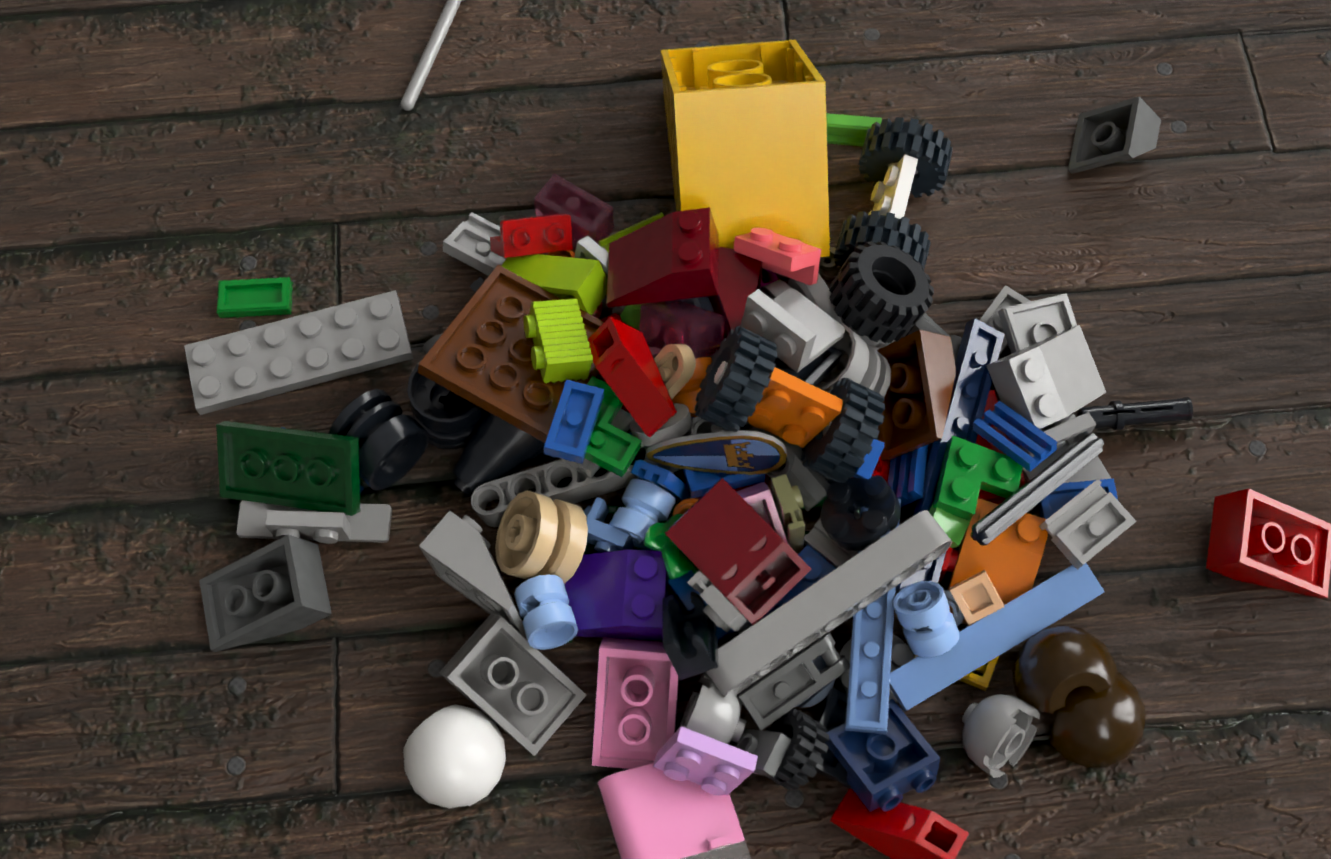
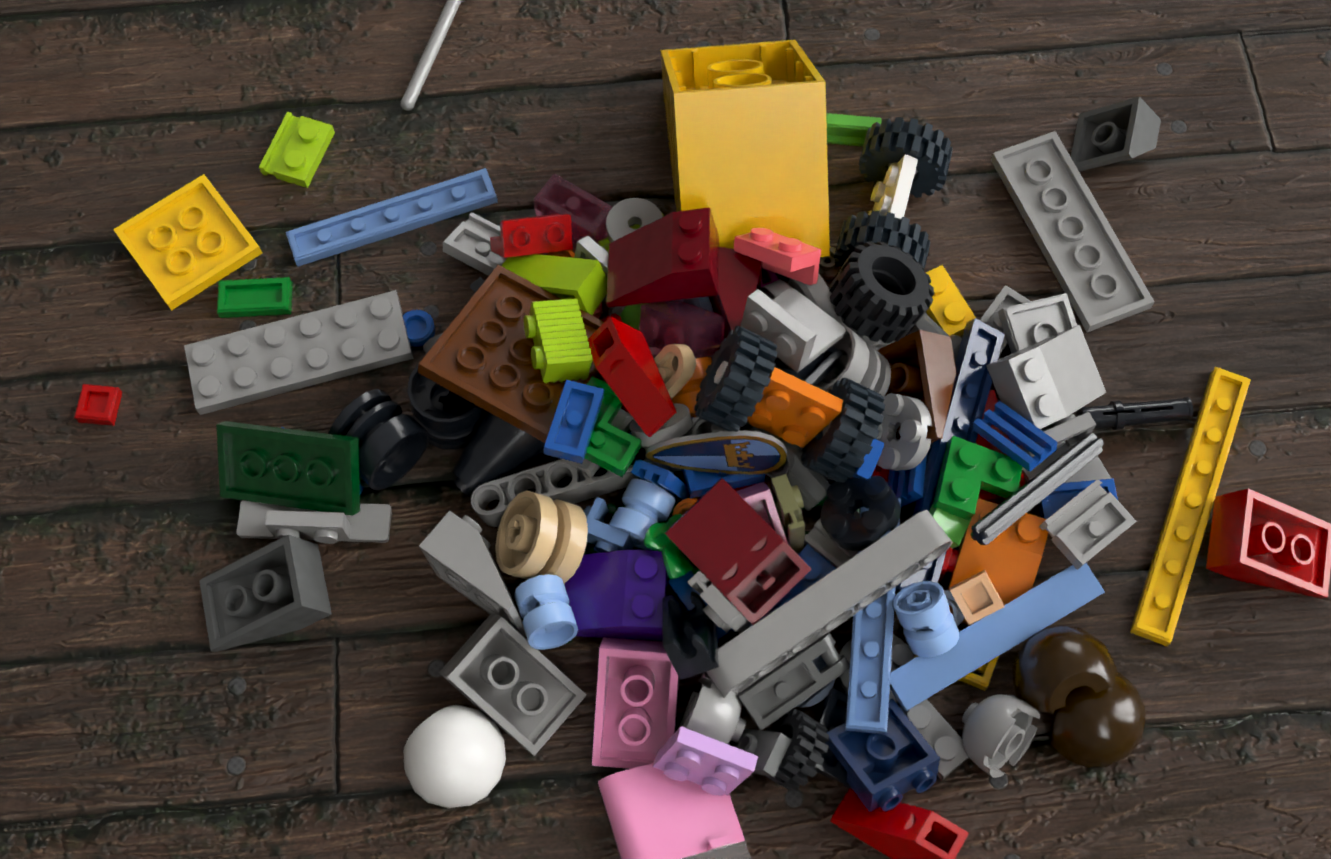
(98, 404): none -> red tile
(187, 241): none -> yellow plate
(297, 149): none -> lime plate
(391, 217): none -> medium blue tile
(419, 327): none -> blue tile
(630, 212): none -> light grey piece
(913, 445): none -> light grey plate
(939, 736): none -> light grey plate
(948, 305): none -> yellow plate
(1072, 231): none -> light grey plate
(1190, 507): none -> yellow tile

